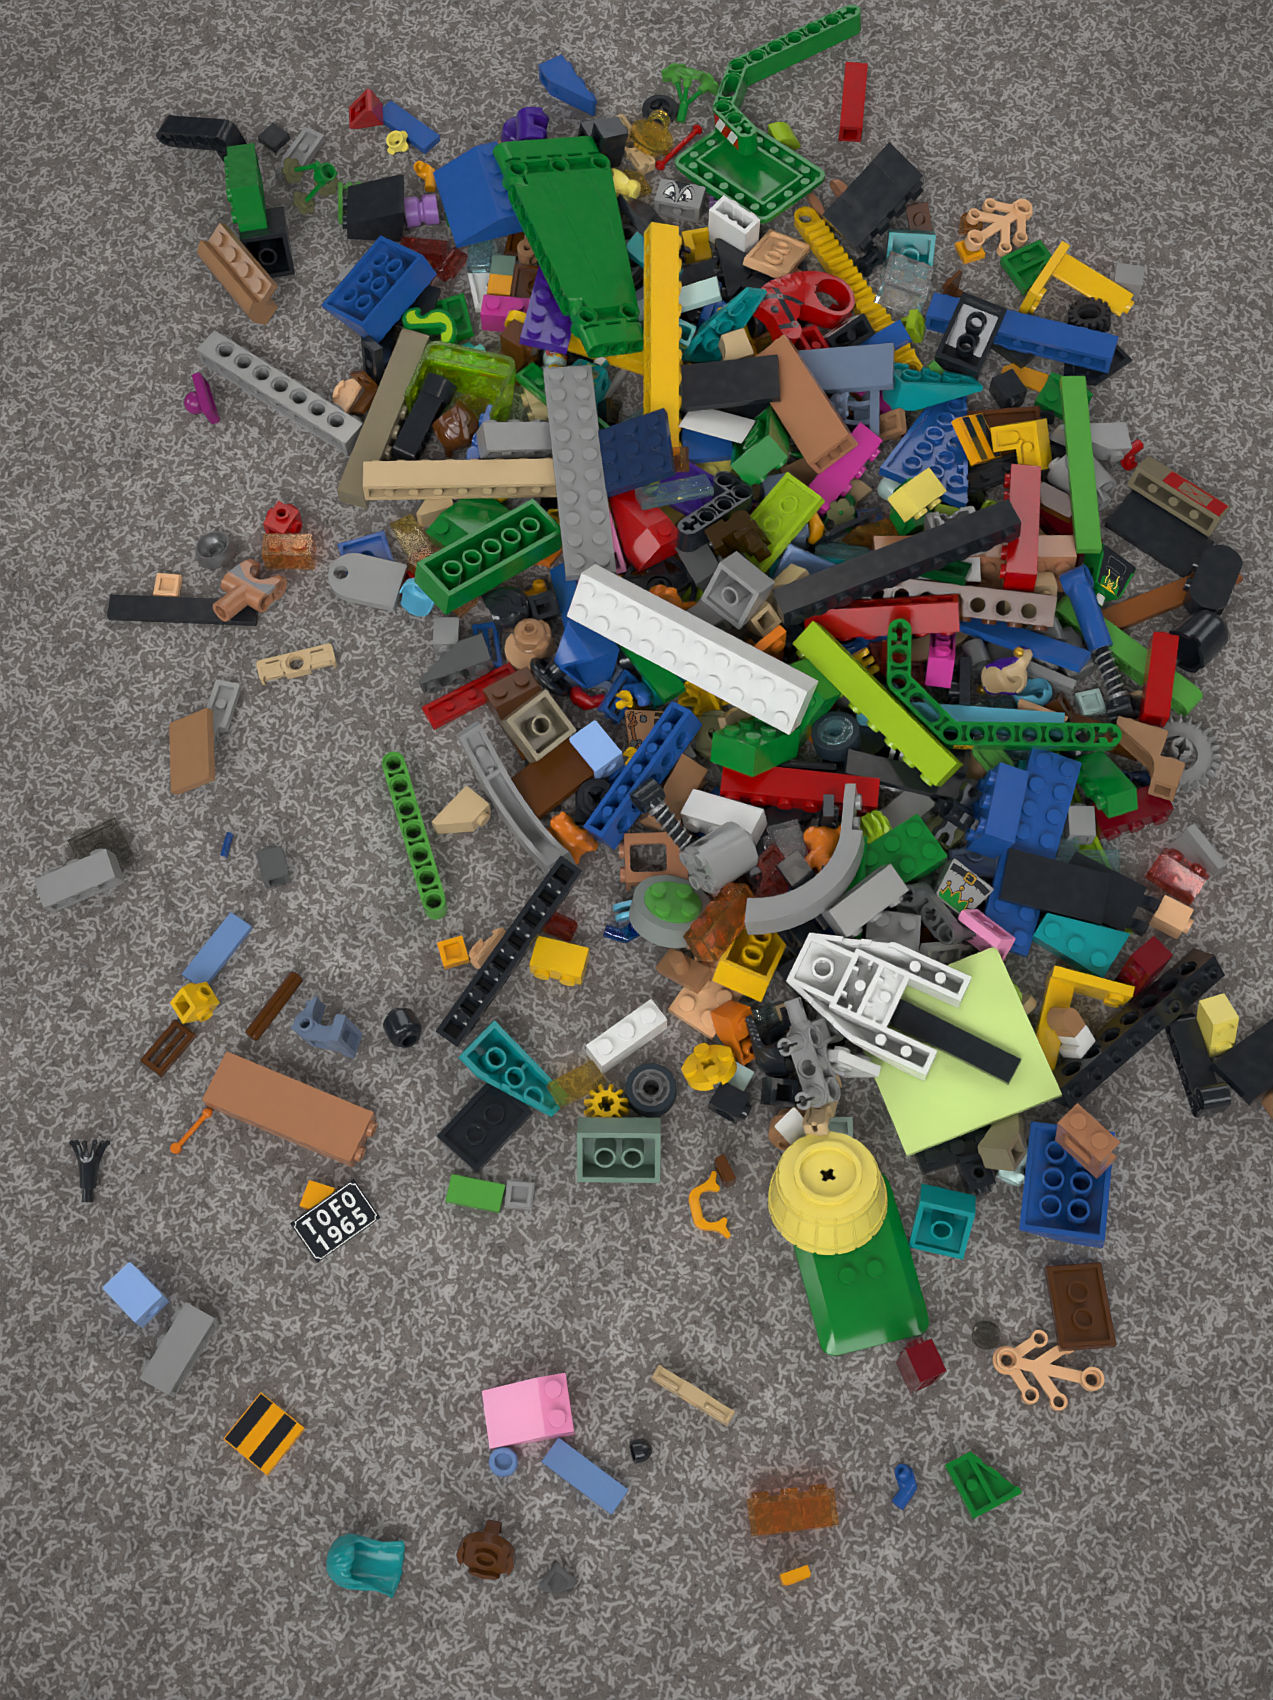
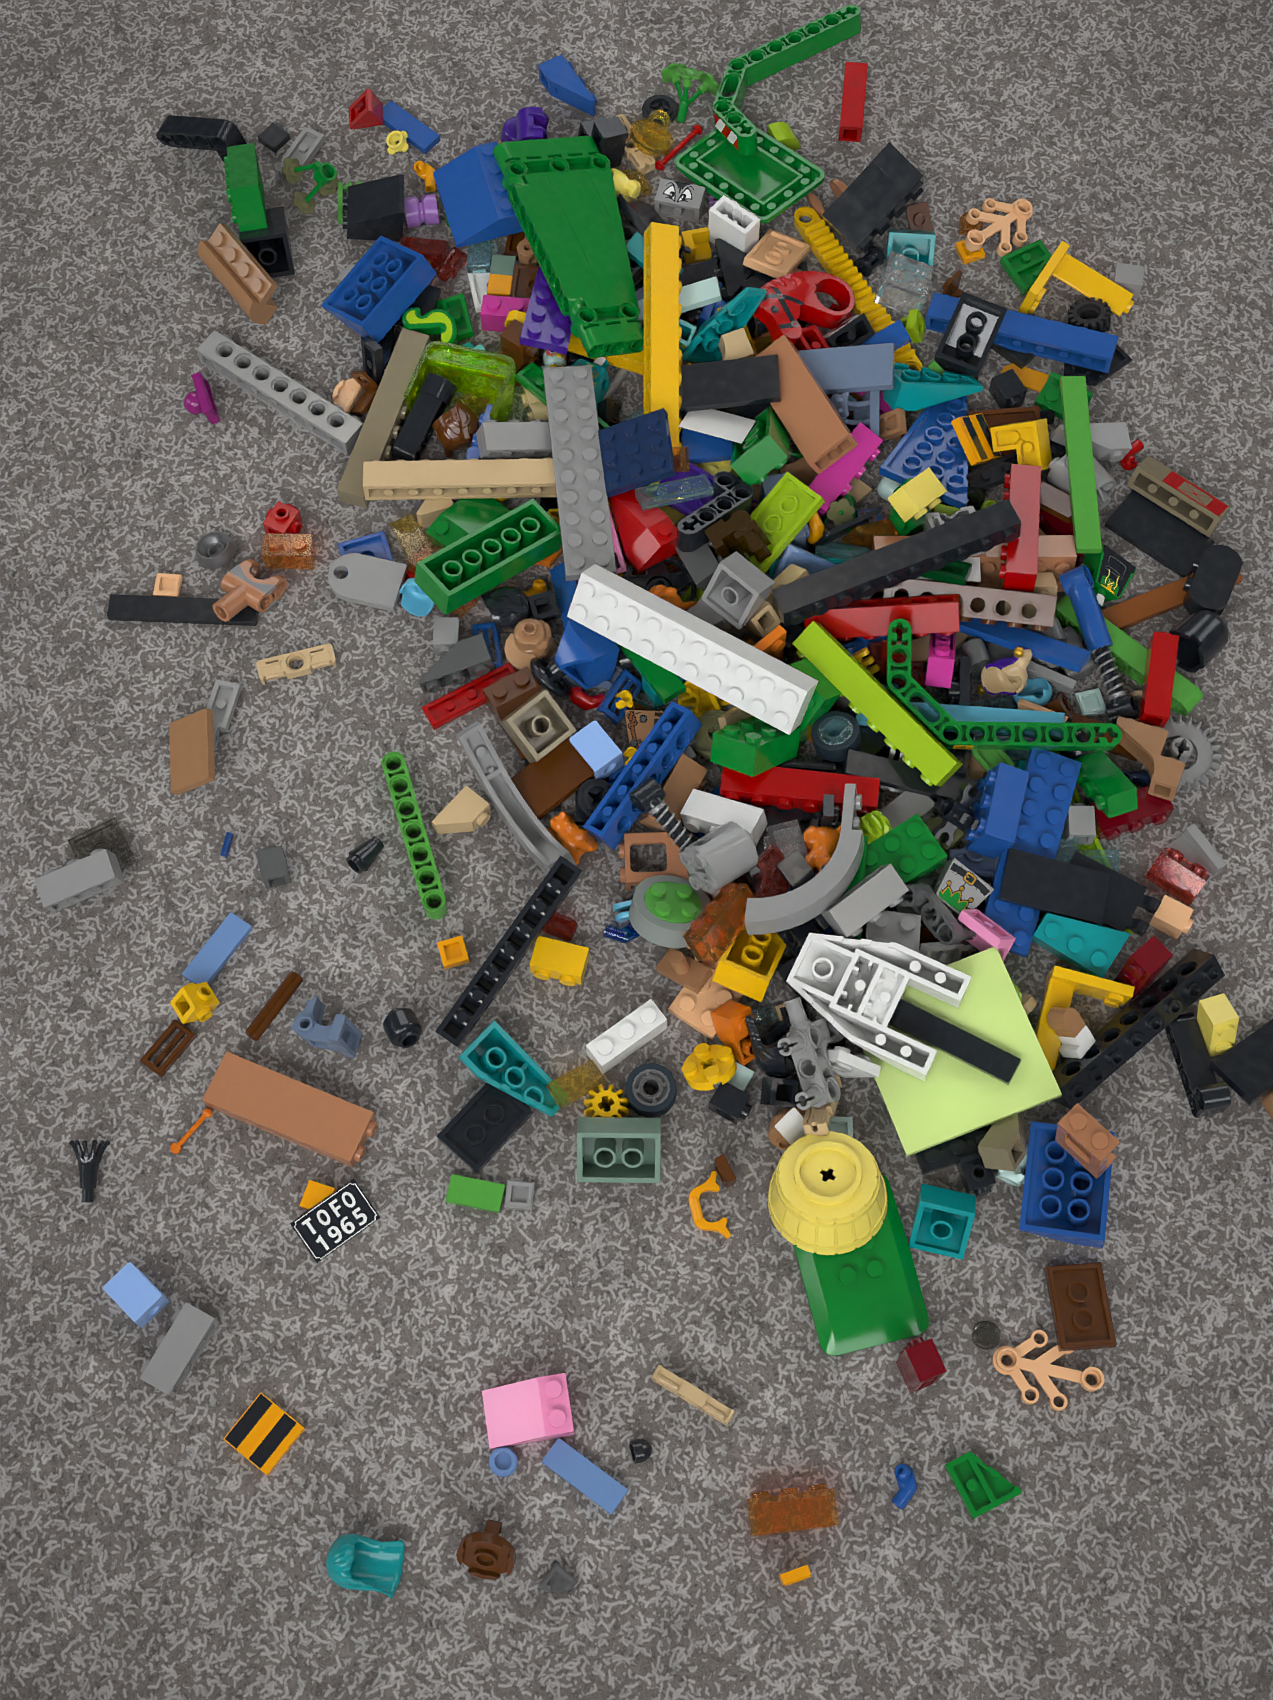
(364, 855): none -> black cone
(482, 950): light nougat tile -> none
(640, 691): blue arm -> none

